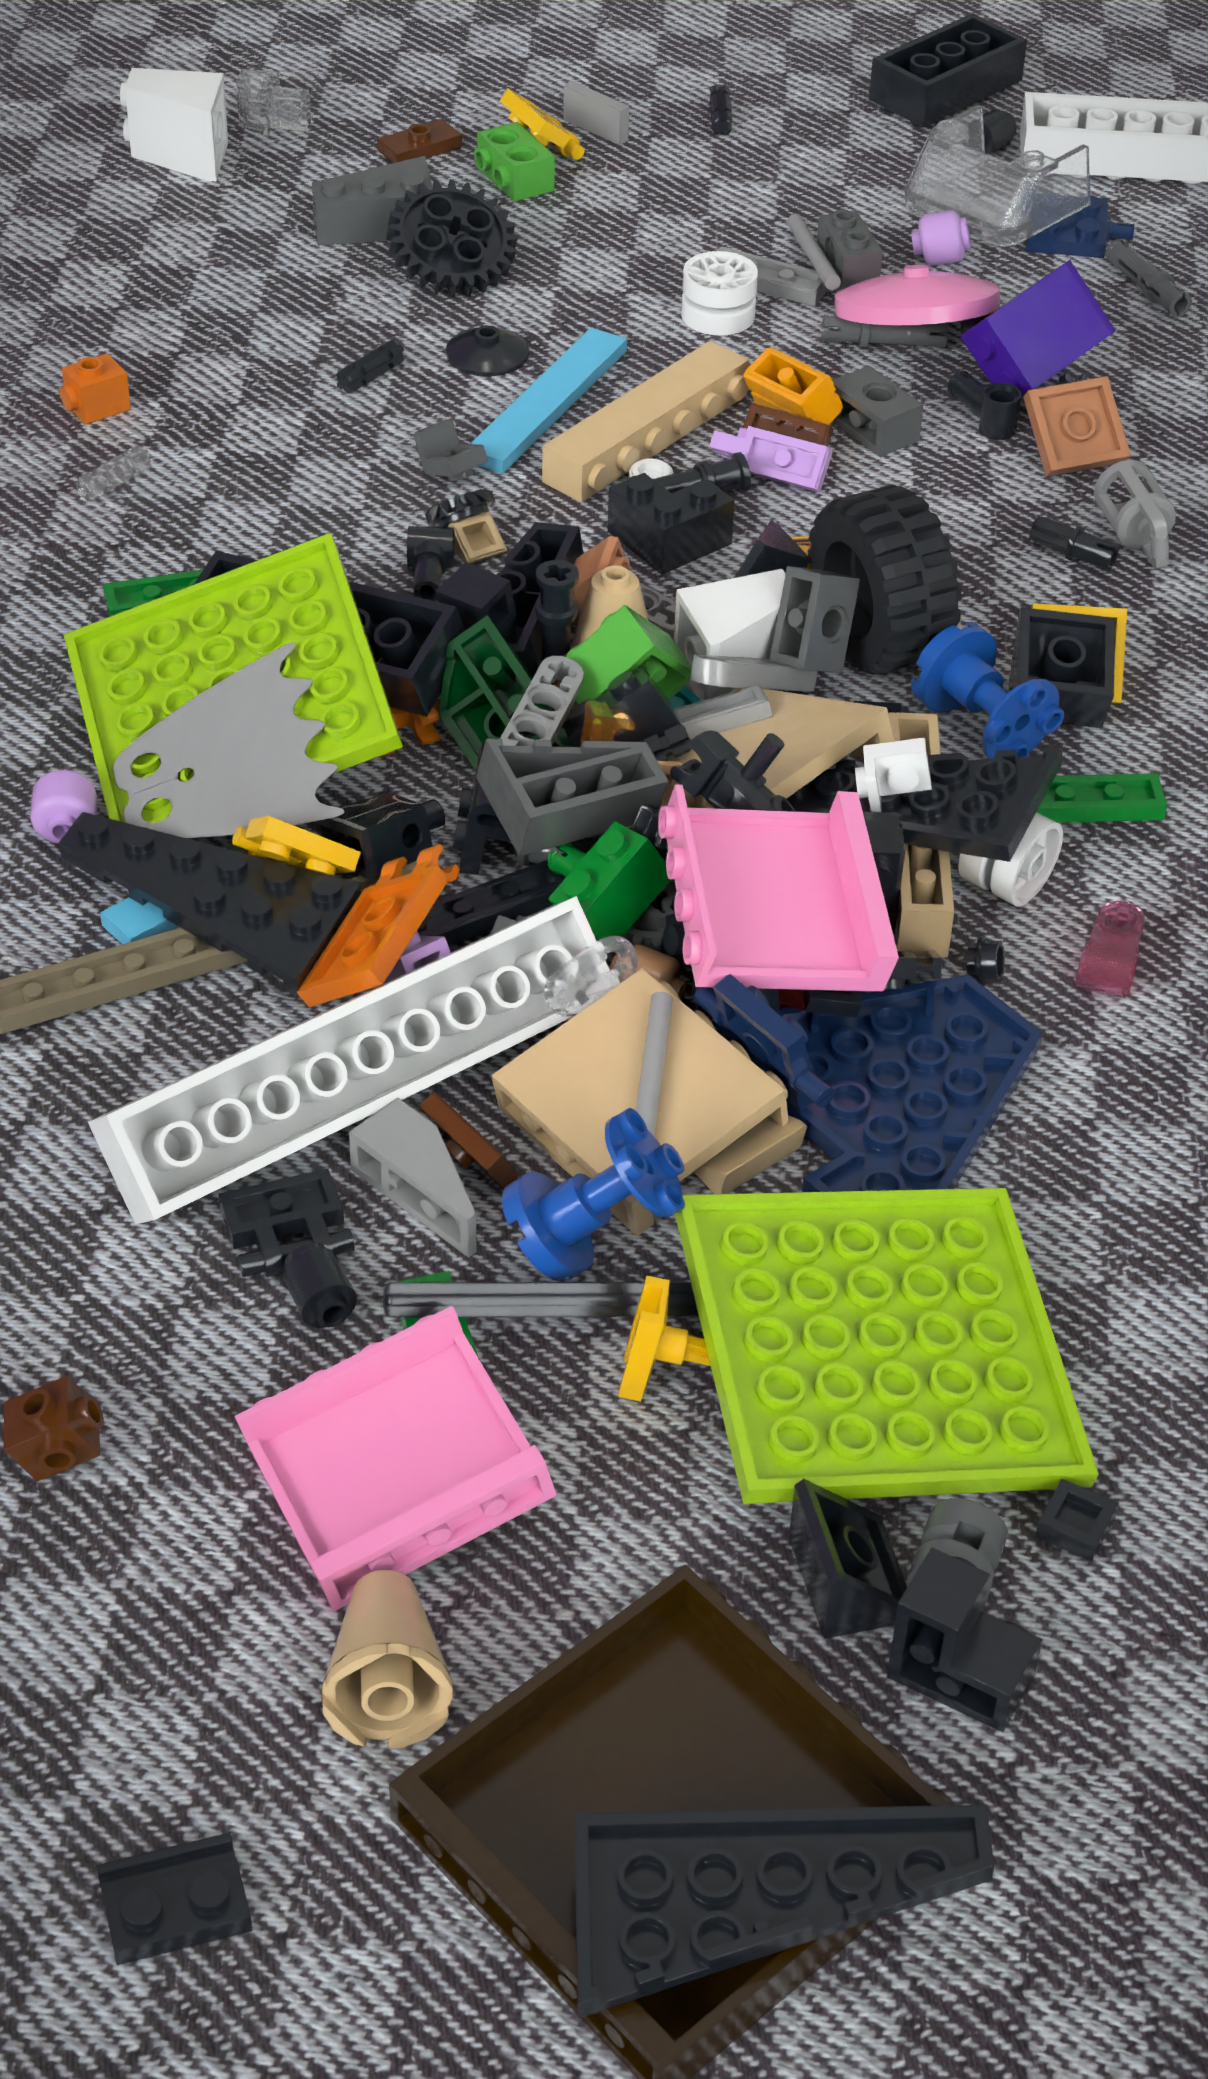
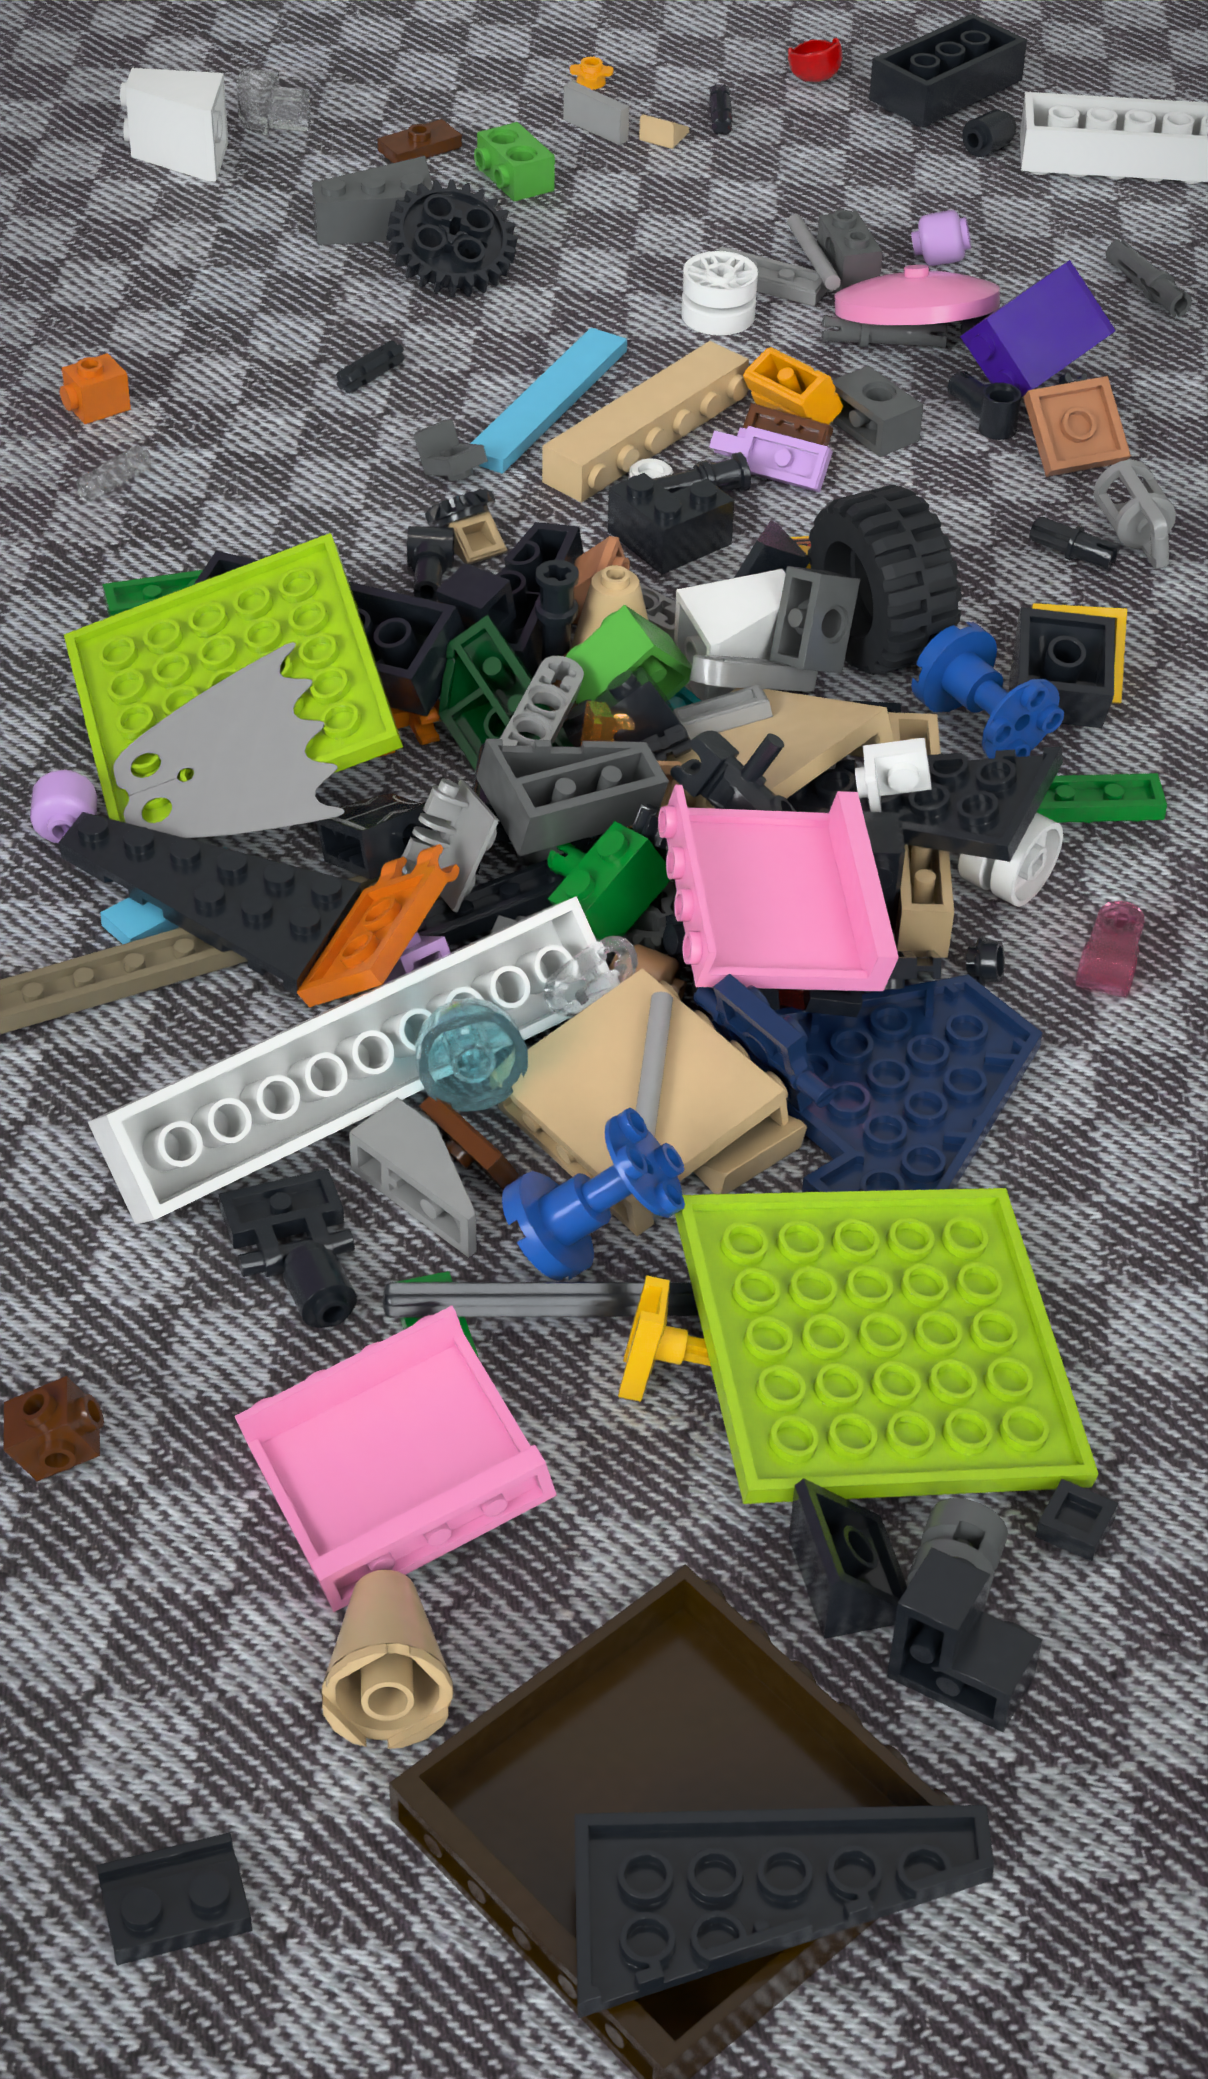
(291, 845): yellow plate -> none
(463, 829): none -> light grey hinge
(470, 1054): none -> clear light blue cylinder
(487, 351): black dish -> none
(542, 125): yellow plate -> none
(591, 72): none -> light orange plate
(661, 131): none -> tan slope
(815, 60): none -> red hair
(997, 197): clear windscreen -> none
(1081, 233): dark blue plate -> none

